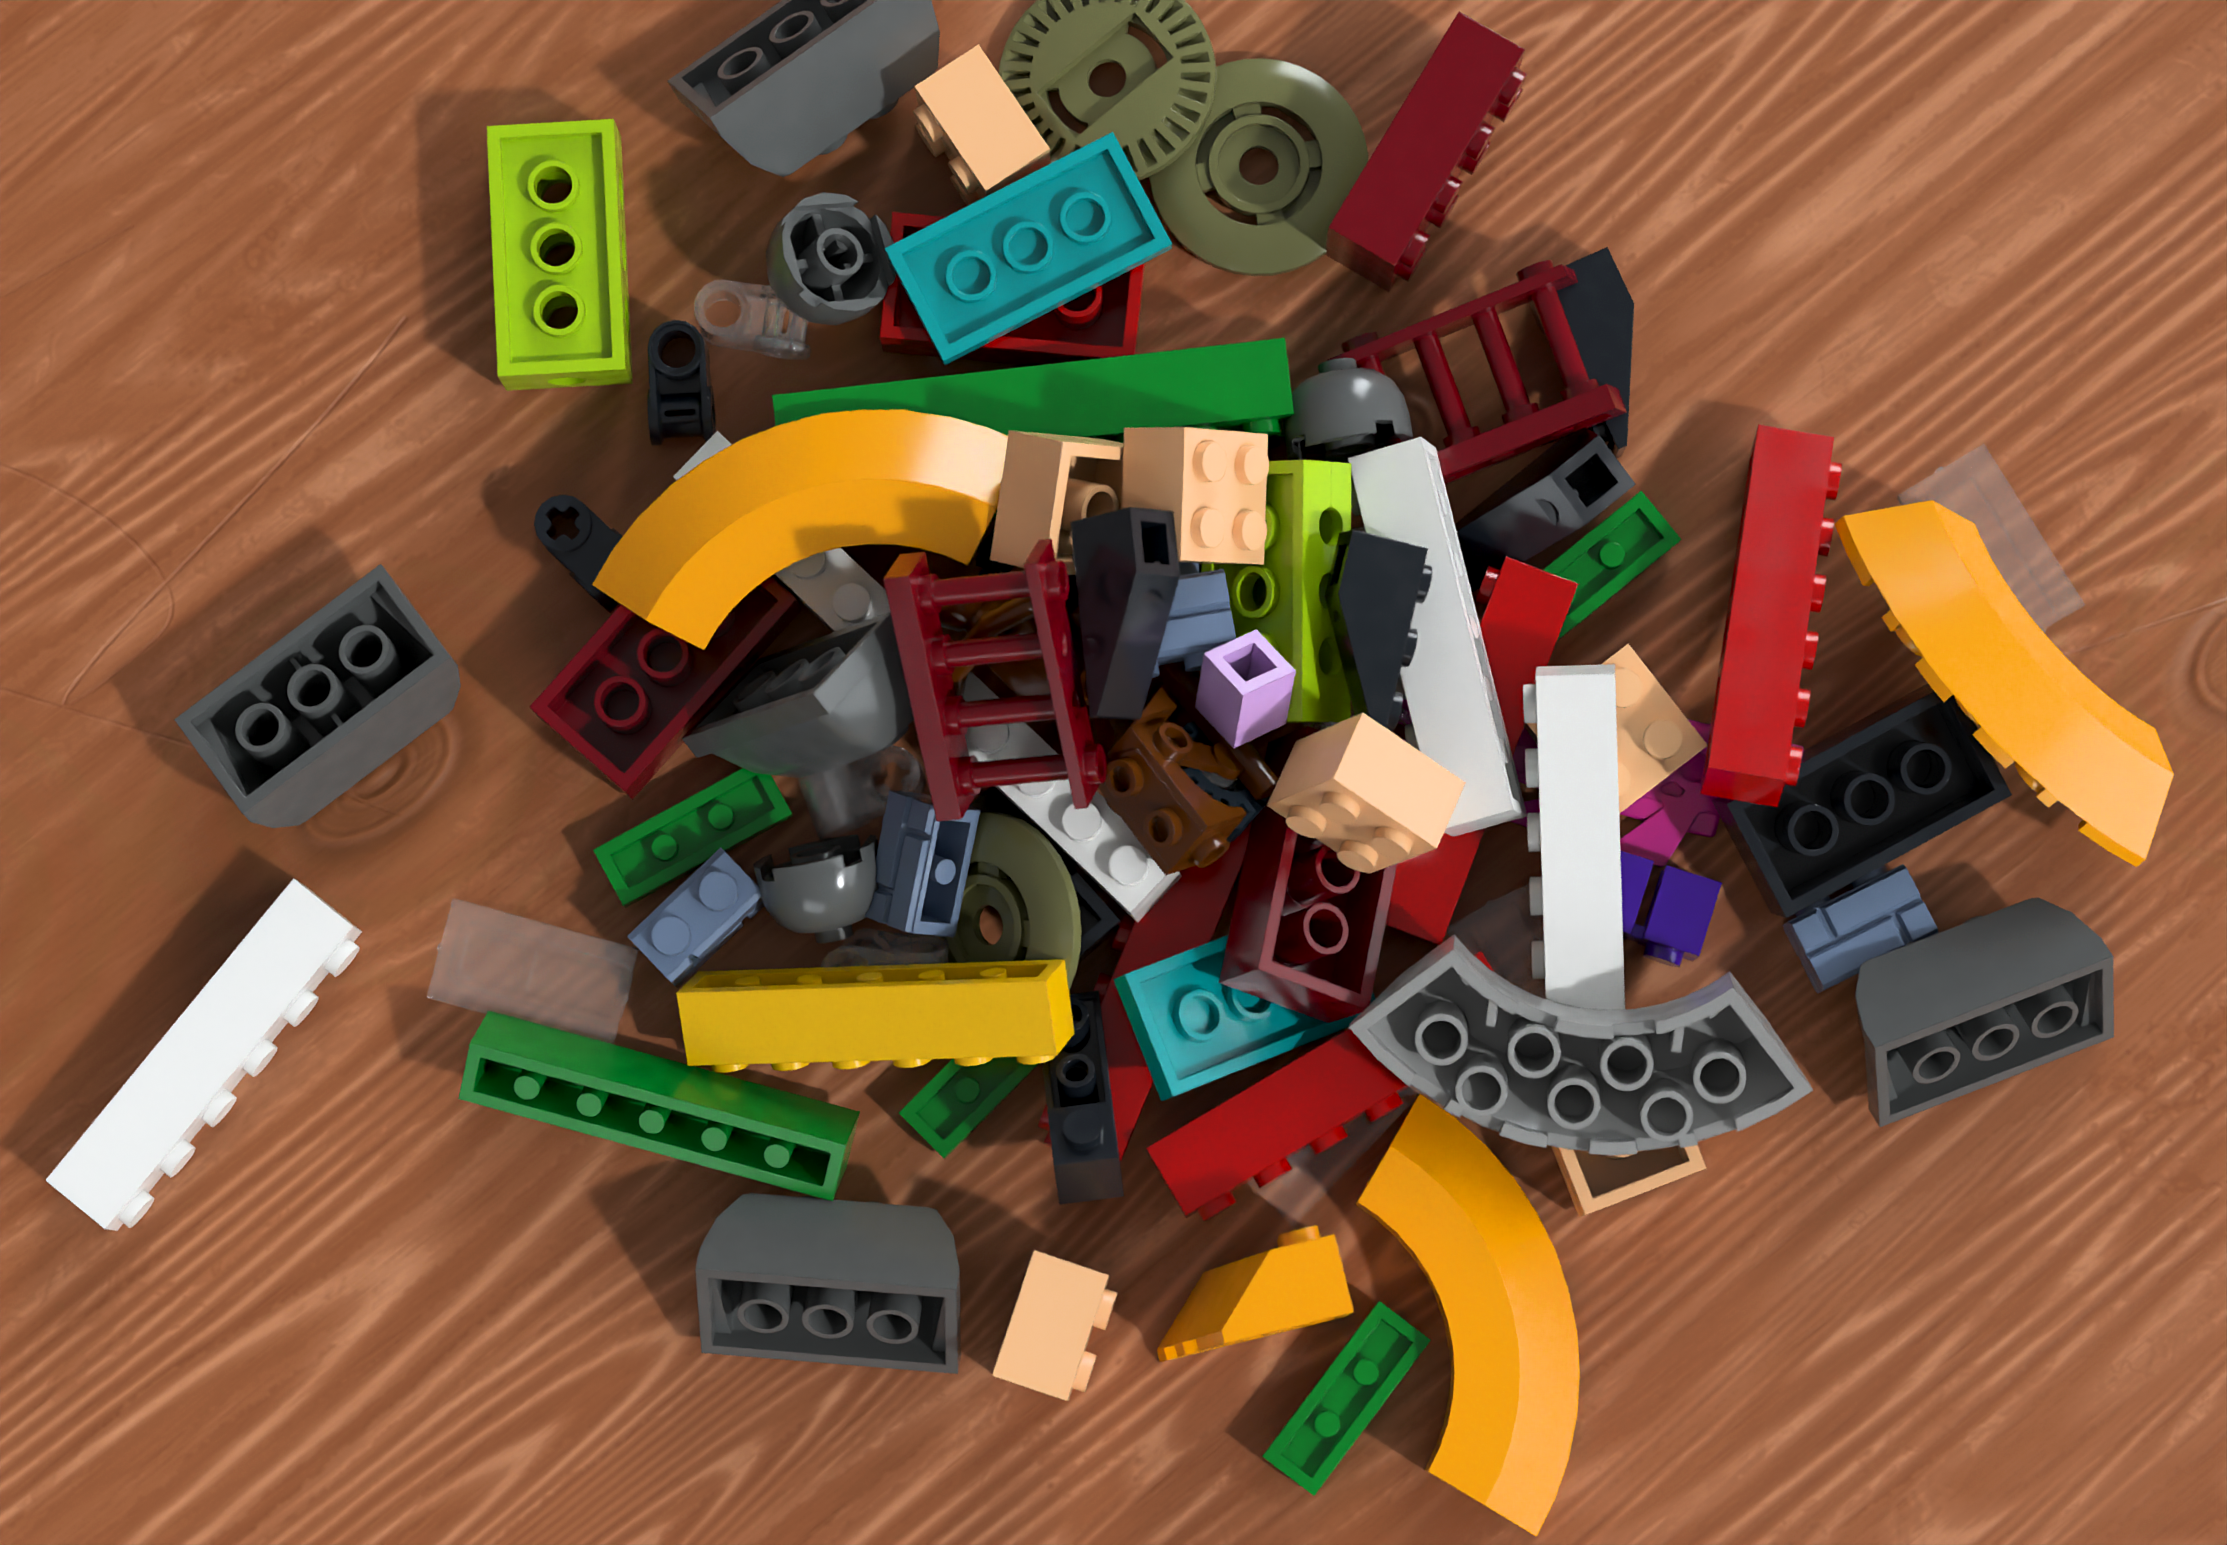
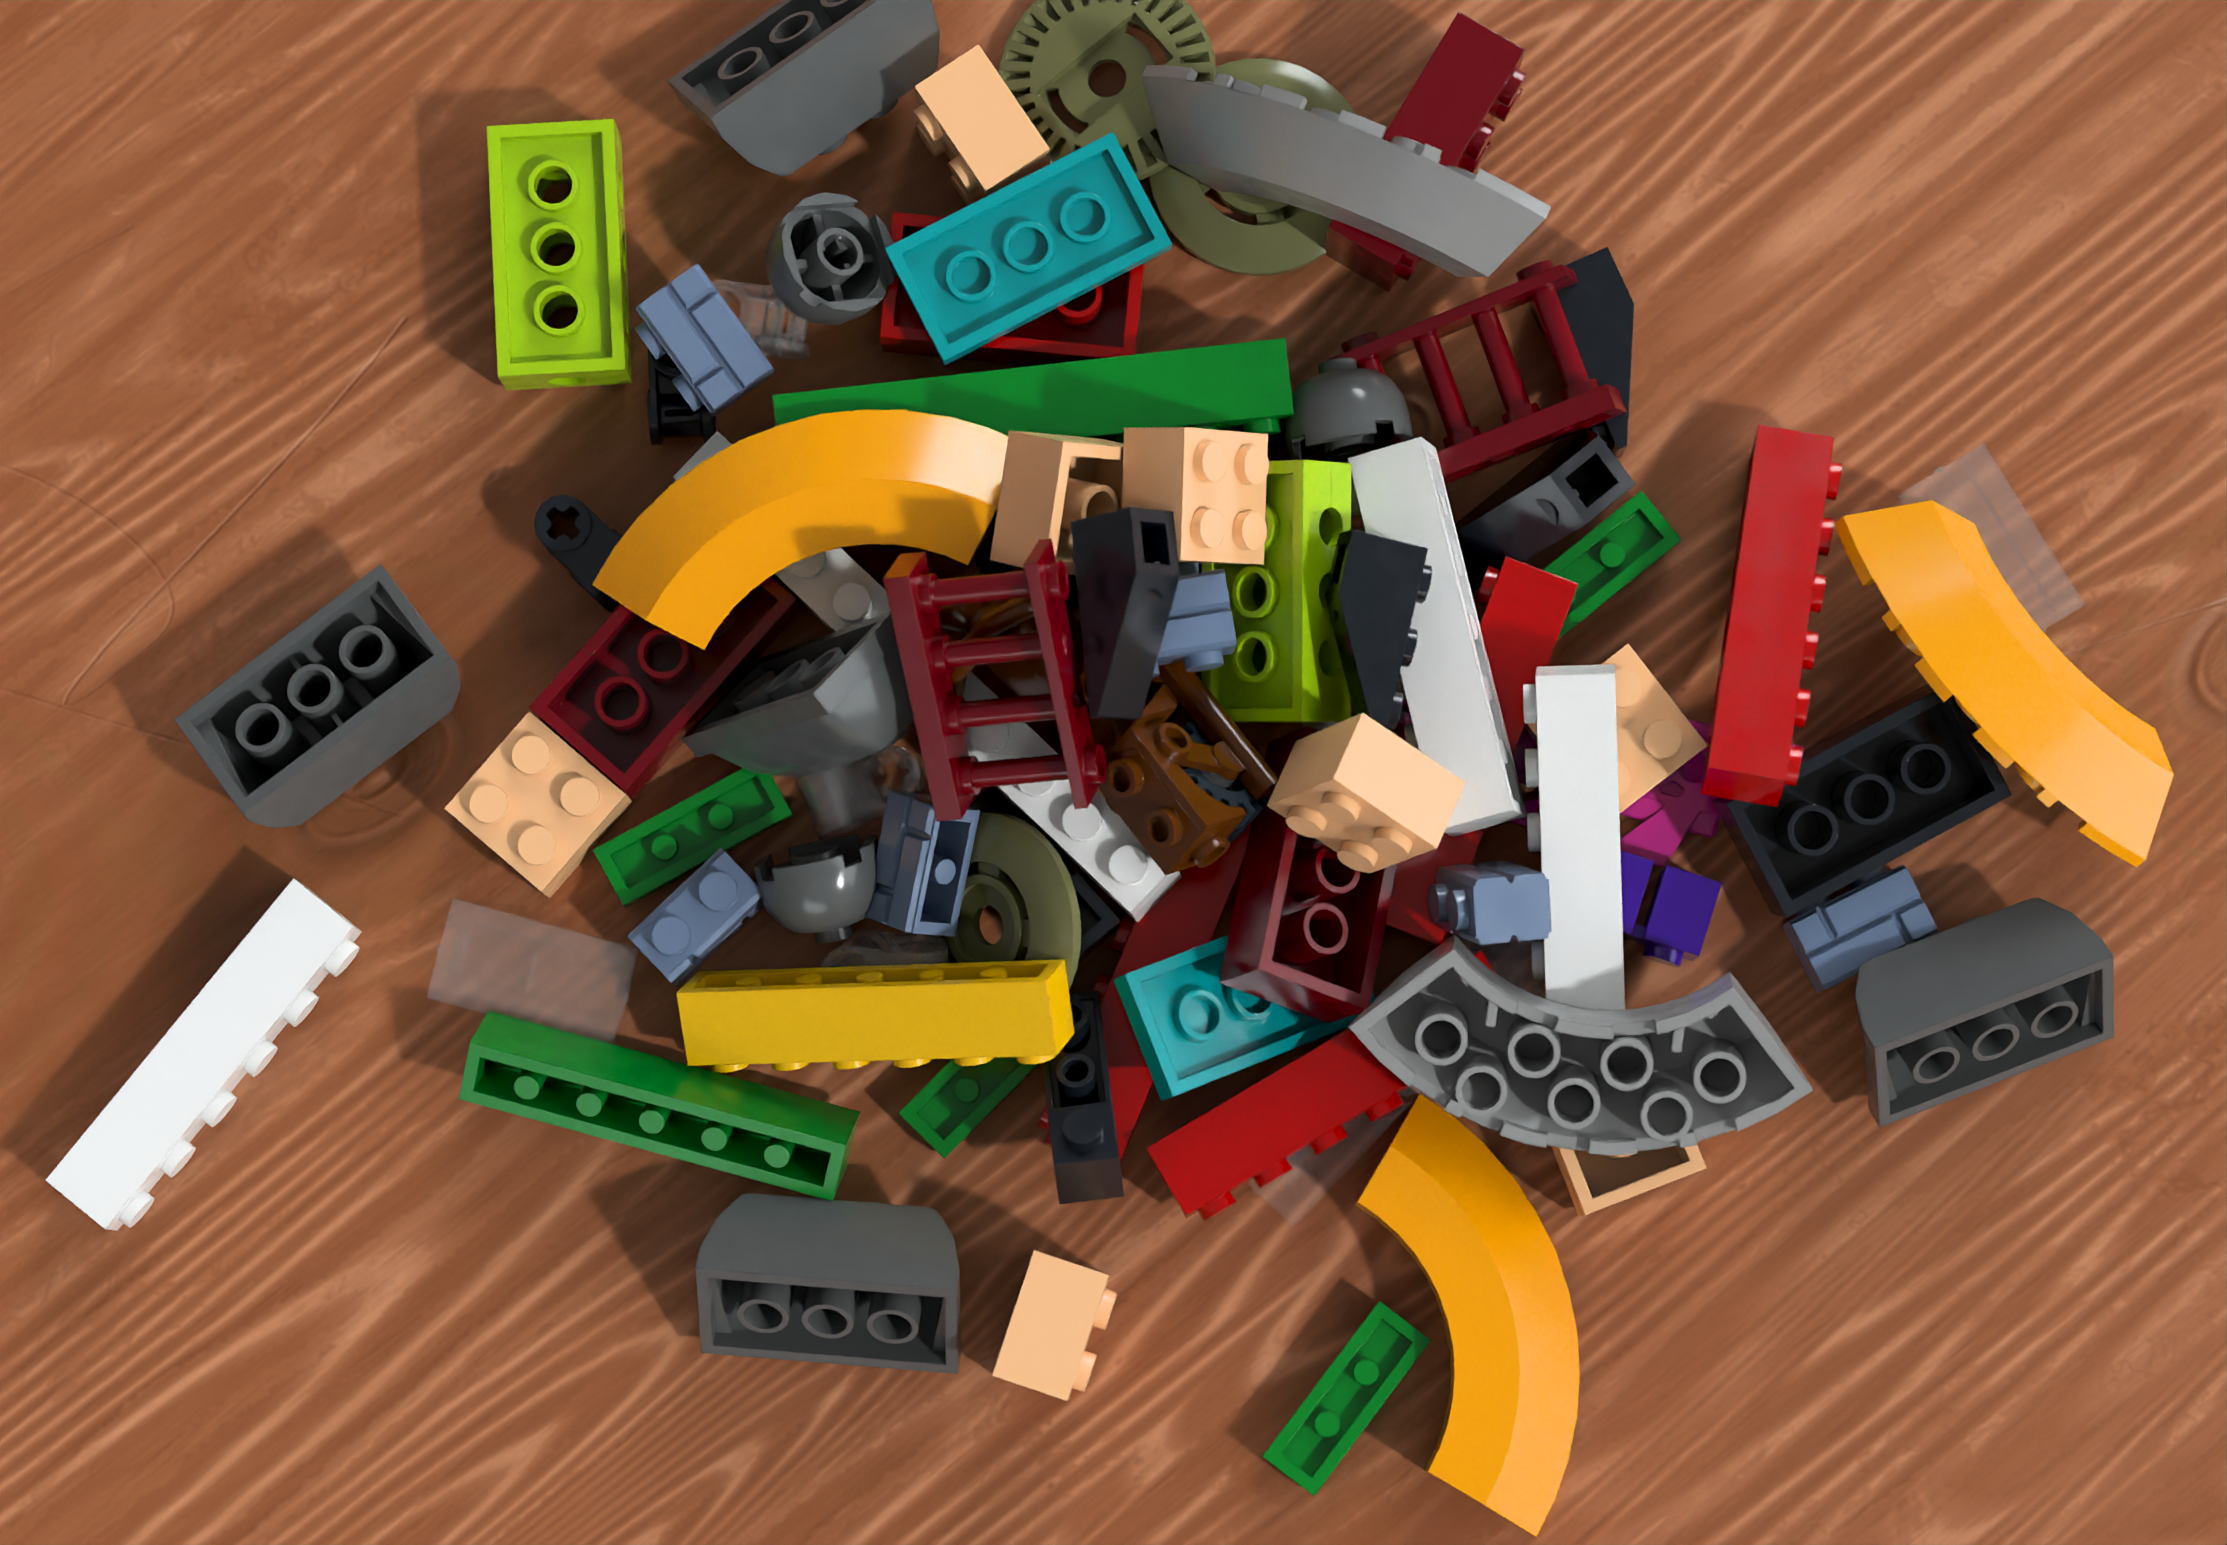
(539, 804): none -> light nougat brick
(703, 341): none -> sand blue brick
(1245, 688): lavender brick -> none
(1262, 1296): light orange wedge -> none
(1339, 168): none -> light grey brick
(1491, 902): none -> sand blue brick

